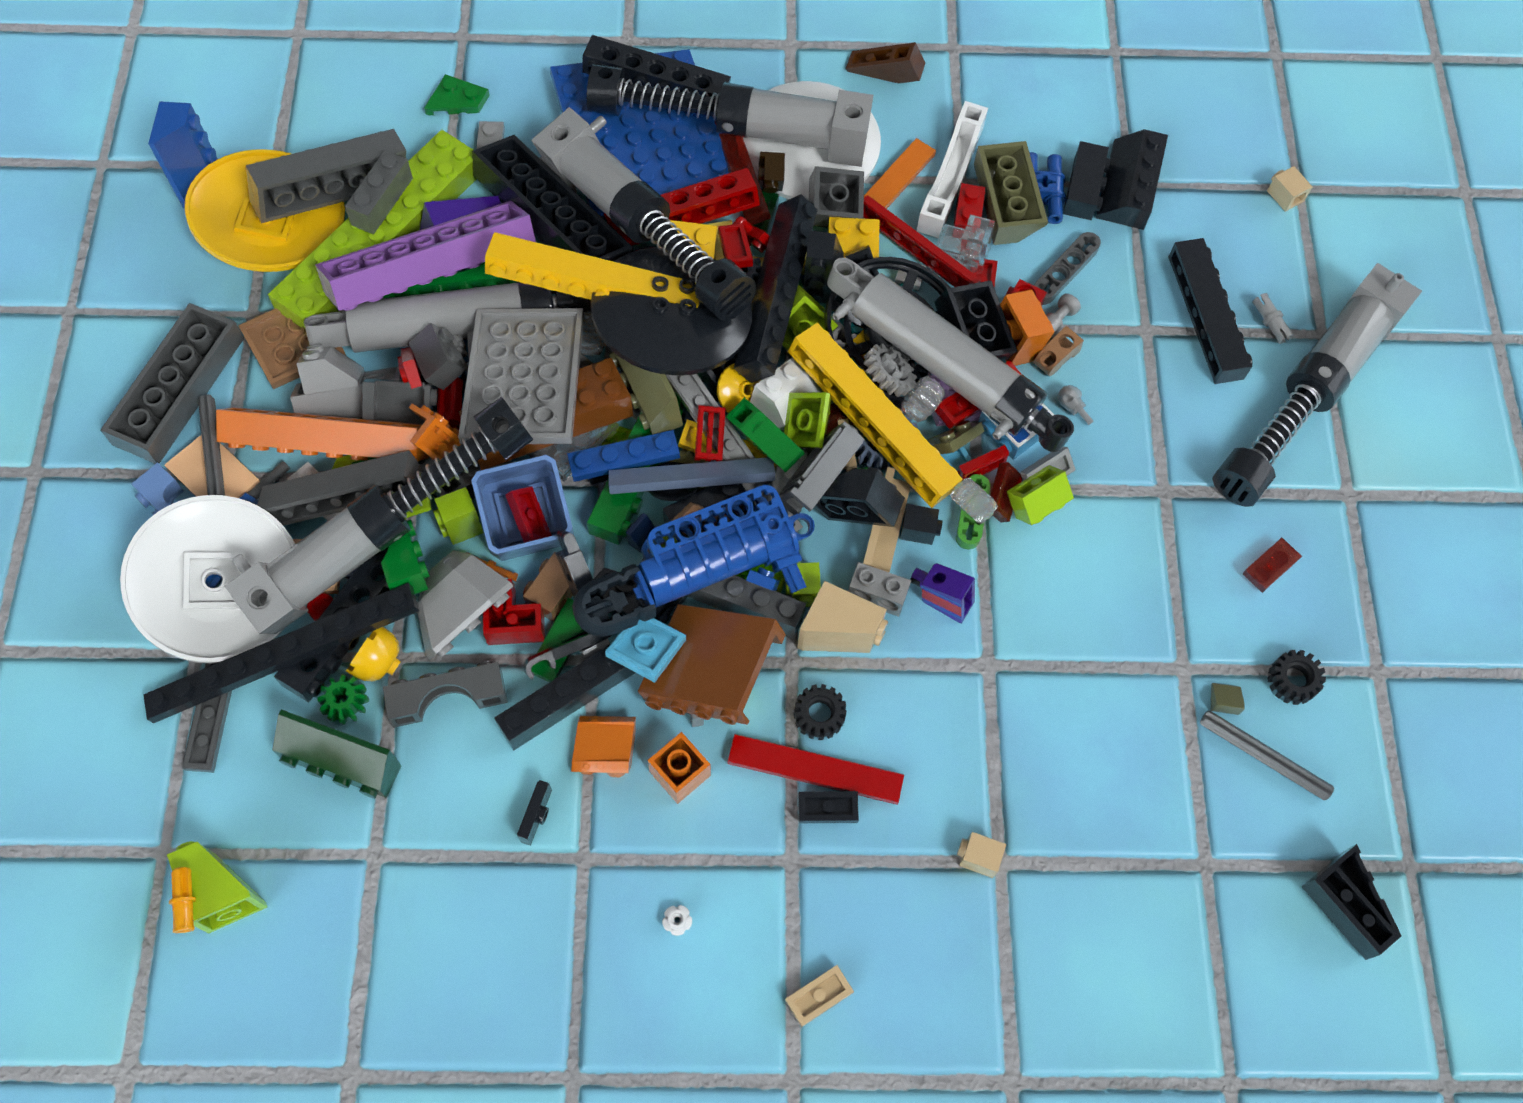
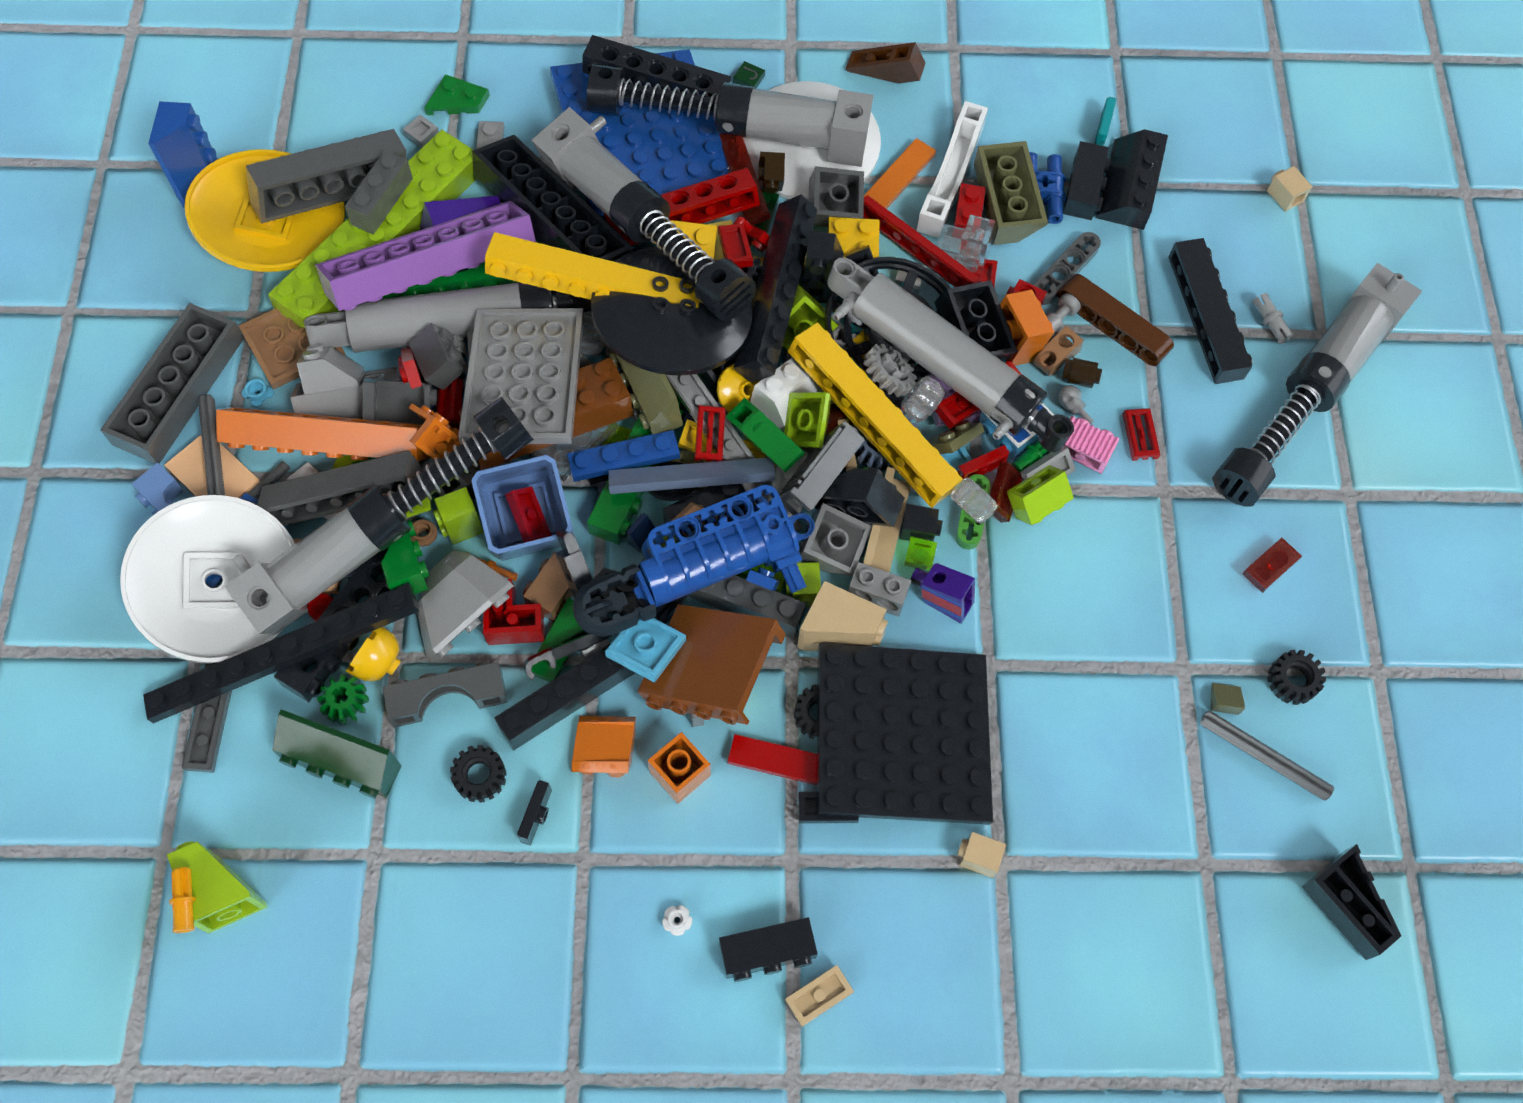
(255, 386): none -> medium azure plate
(420, 131): none -> light grey plate
(425, 525): none -> medium nougat plate
(485, 789): none -> black tyre
(749, 75): none -> dark green tile
(768, 949): none -> black brick
(835, 541): none -> light grey slope
(903, 735): none -> black plate
(920, 553): none -> clear neon green plate
(1030, 456): none -> green axle
(1081, 372): none -> dark brown brick
(1091, 445): none -> bright pink brick
(1105, 121): none -> teal tile
(1118, 321): none -> reddish brown beam
(1130, 431): none -> red tile

